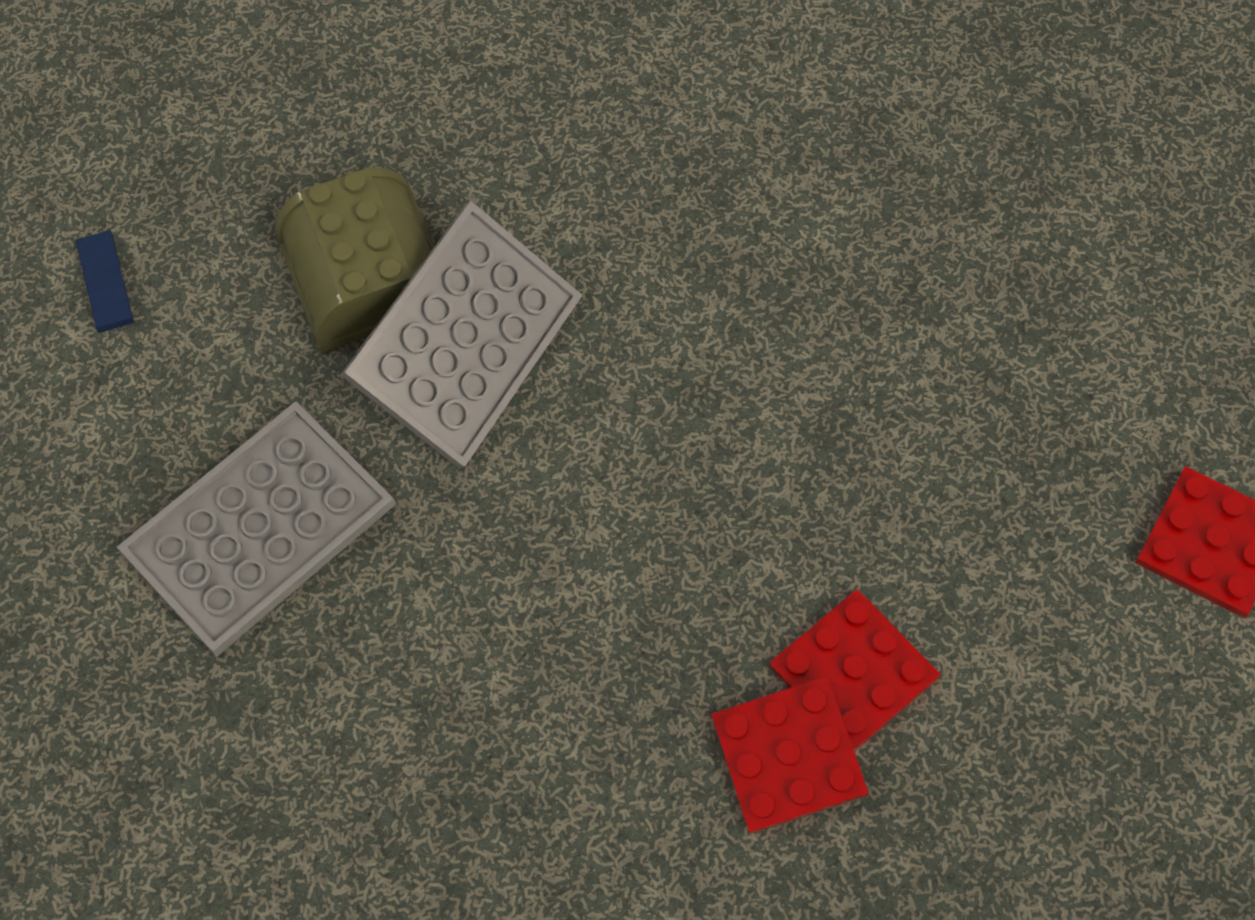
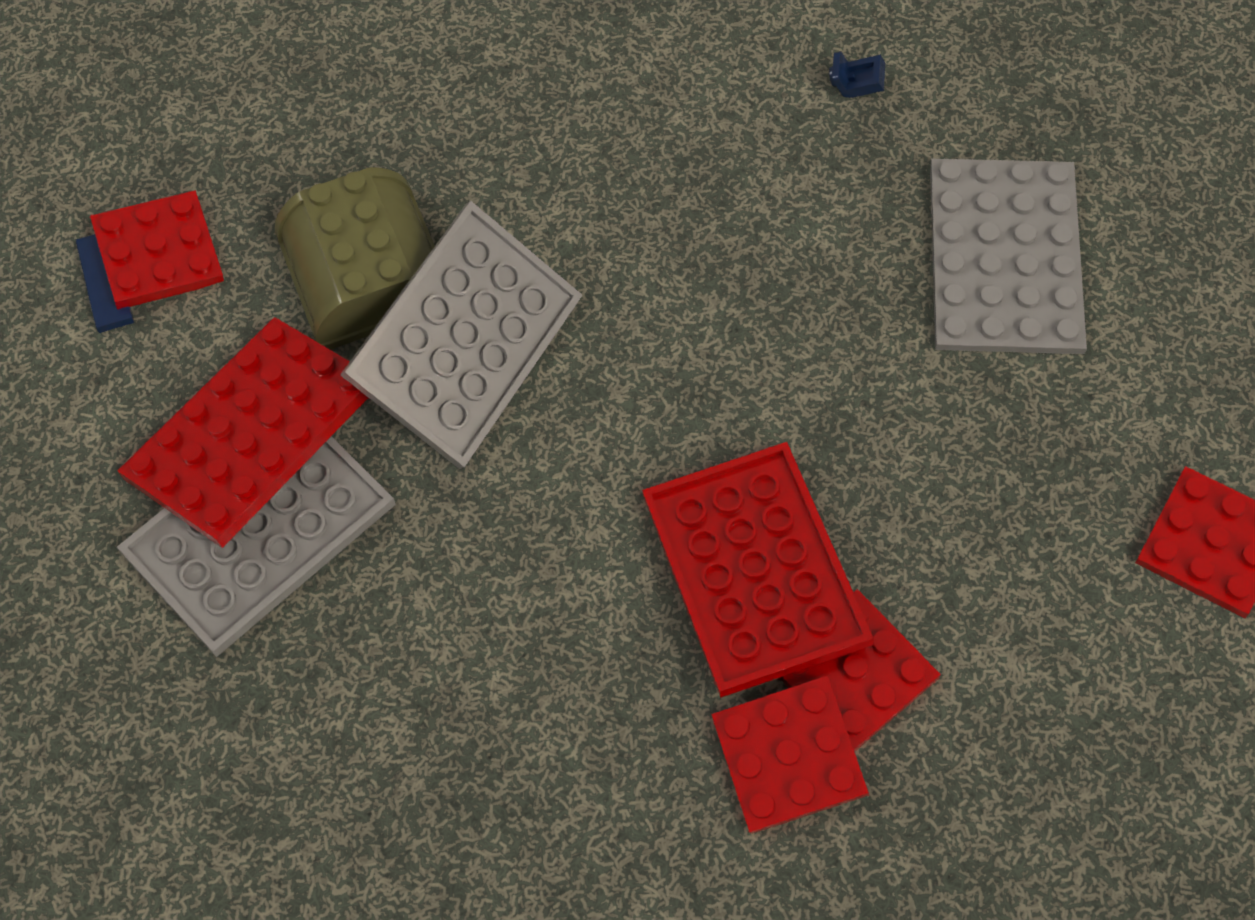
(156, 249): none -> red plate
(245, 432): none -> red plate
(756, 569): none -> red plate
(857, 76): none -> dark blue bracket
(1006, 257): none -> light grey plate

